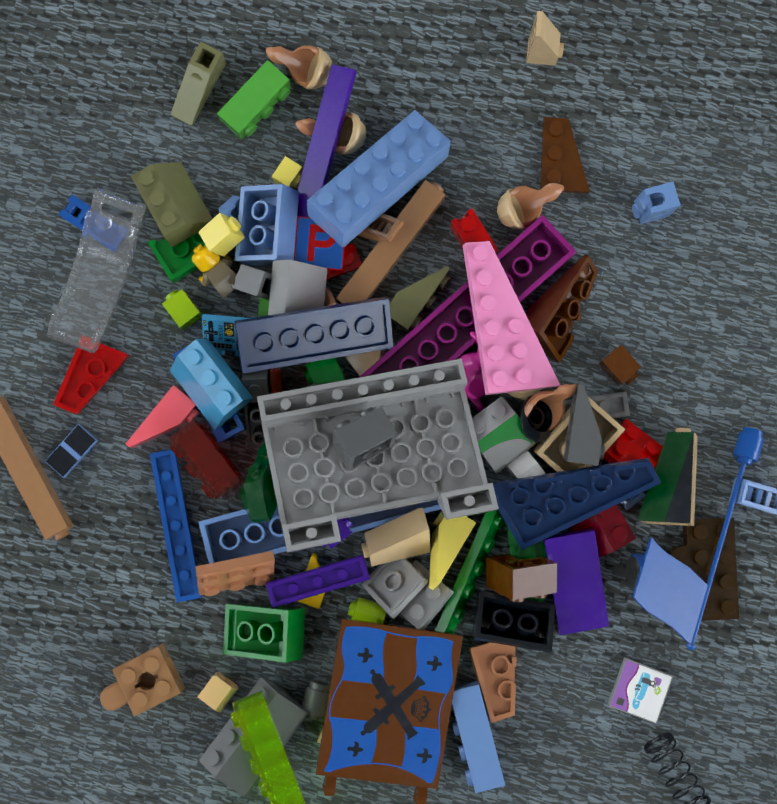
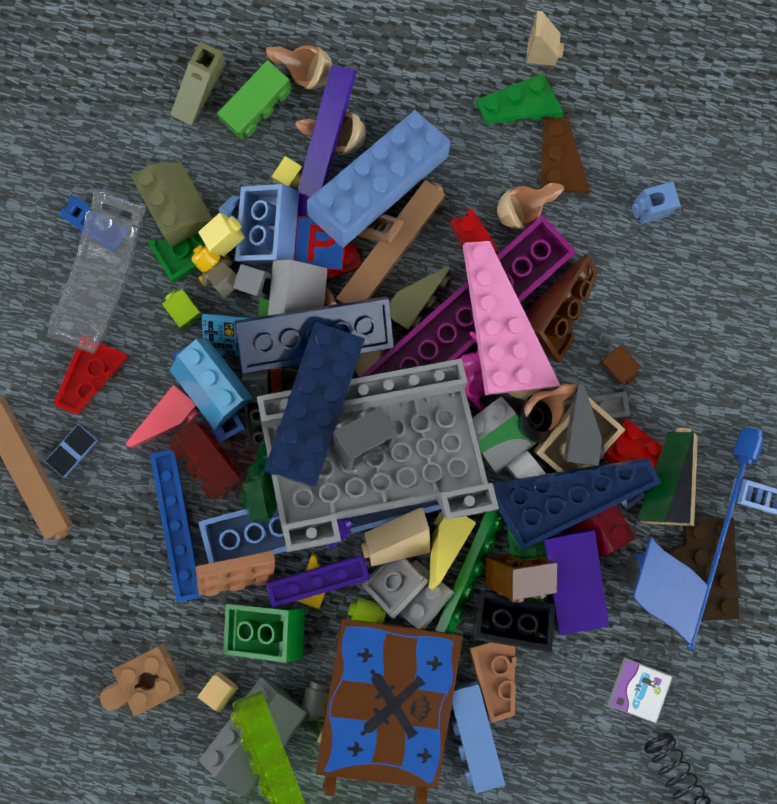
(314, 405): none -> dark blue plate
(526, 99): none -> green wing

